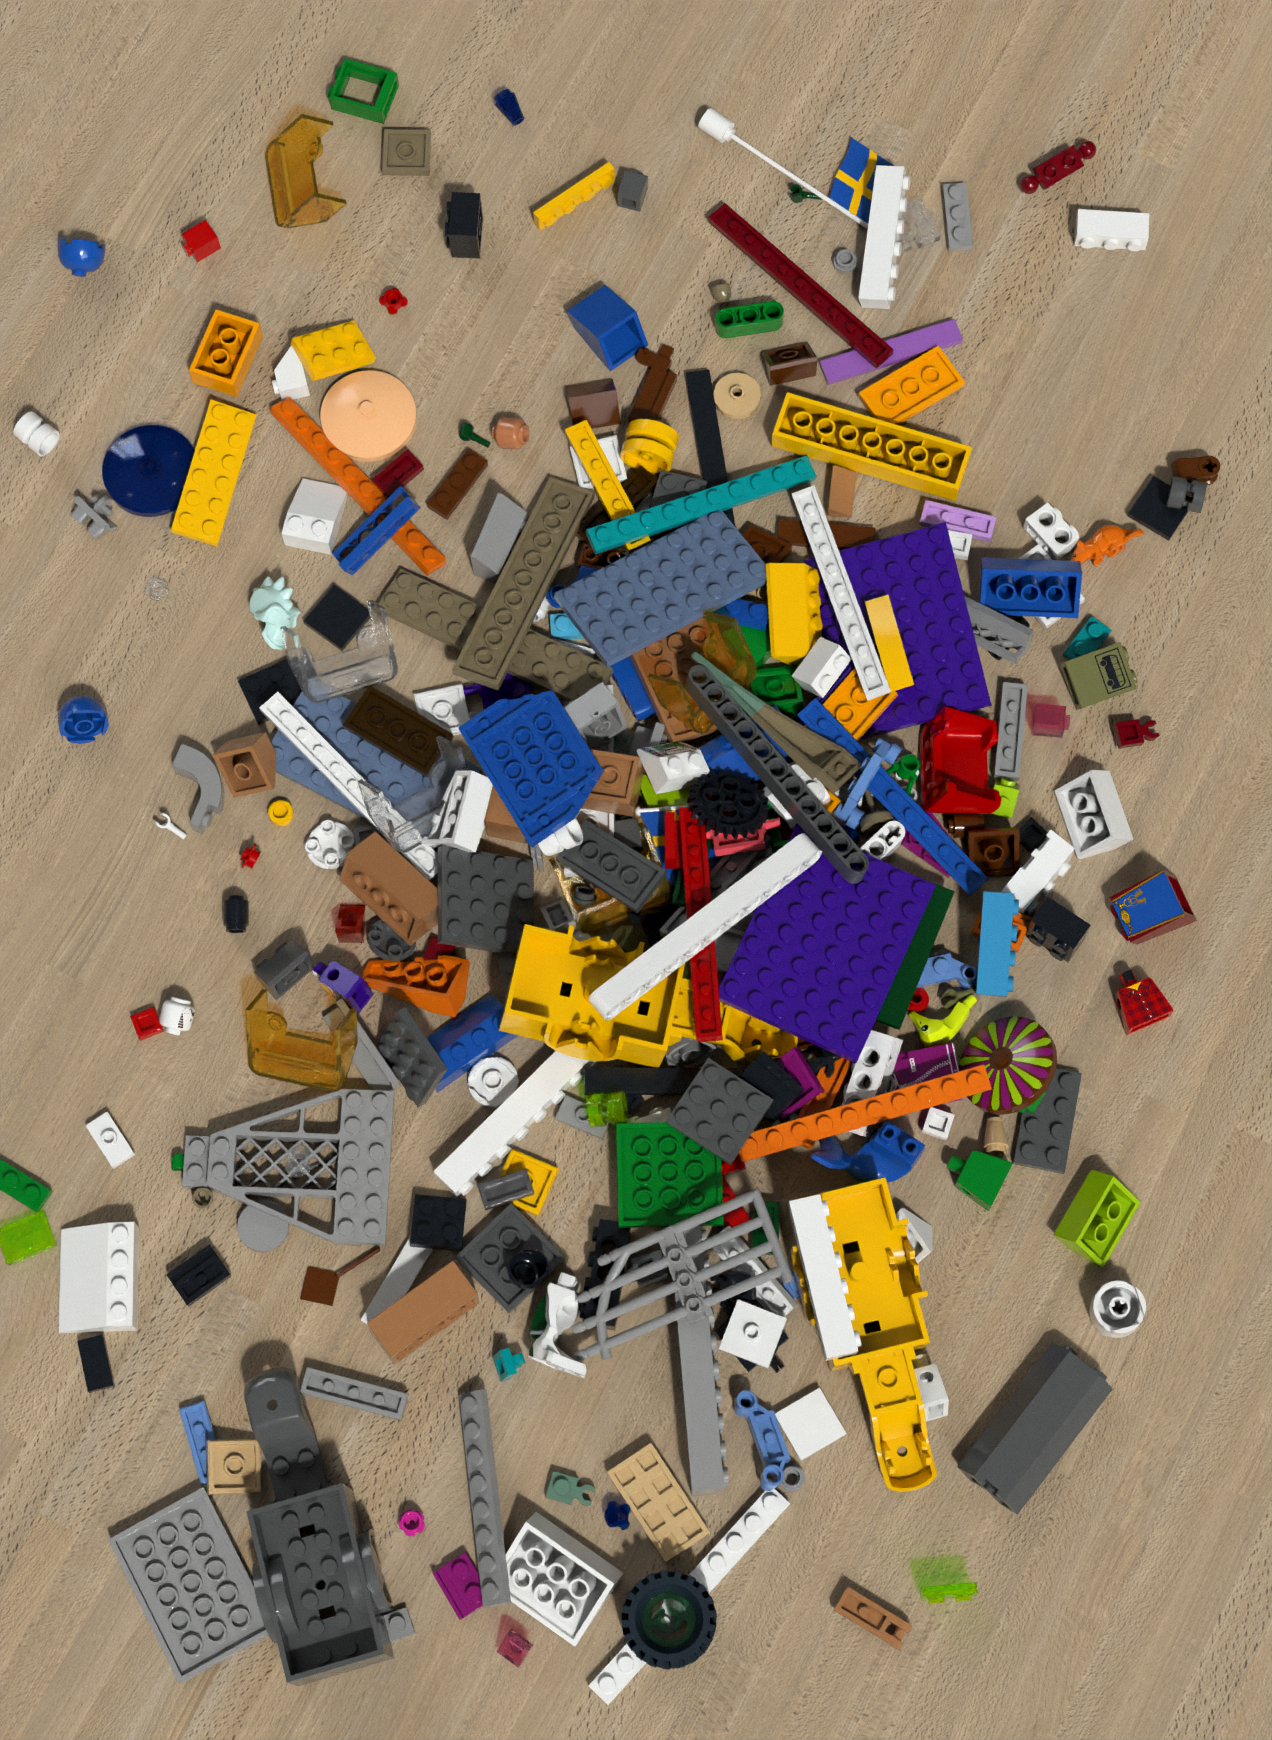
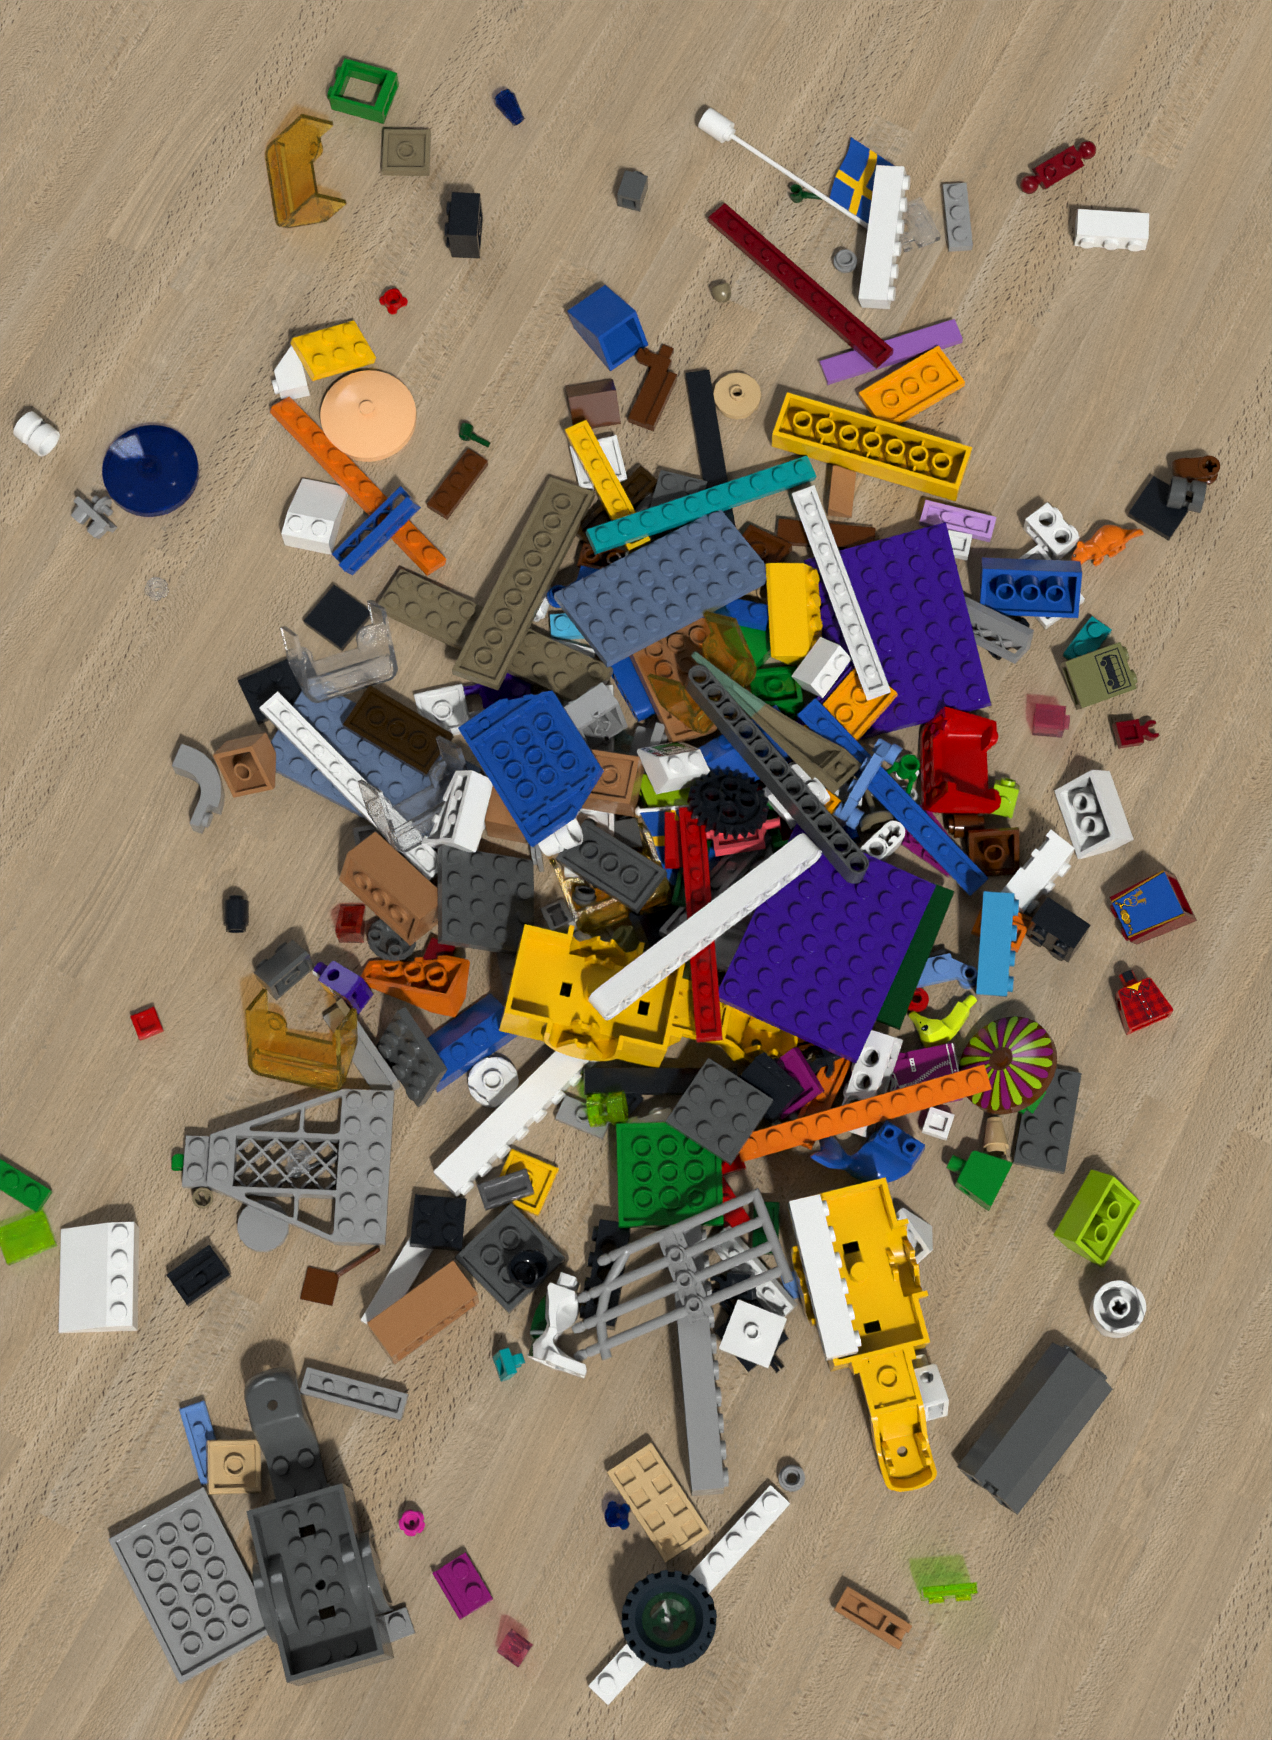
(81, 256): blue cylinder -> none
(82, 719): blue cylinder -> none
(96, 1363): black tile -> none
(110, 1140): white plate -> none
(170, 826): white hand -> none
(176, 1015): white head -> none
(200, 241): red brick -> none
(213, 473): yellow plate -> none
(226, 353): light orange brick -> none
(250, 856): red plate -> none
(274, 606): light aqua head -> none
(280, 812): yellow tile -> none
(329, 844): white dish -> none
(398, 473): dark red plate -> none
(484, 1499): light grey plate -> none
(498, 538): light grey slope -> none
(510, 433): nougat head -> none
(558, 1578): white slope -> none
(565, 1489): sand green plate -> none
(569, 199): yellow plate -> none
(640, 1261): dark grey brick -> none
(649, 445): yellow wheel -> none
(688, 1052): light grey cylinder -> none
(757, 311): green beam -> none
(766, 1436): medium blue plate -> none
(790, 363): reddish brown slope -> none
(810, 1424): white tile -> none
(889, 643): yellow slope -> none
(953, 996): olive hand -> none
(1010, 730): light grey plate -> none
(1032, 835): black tile -> none

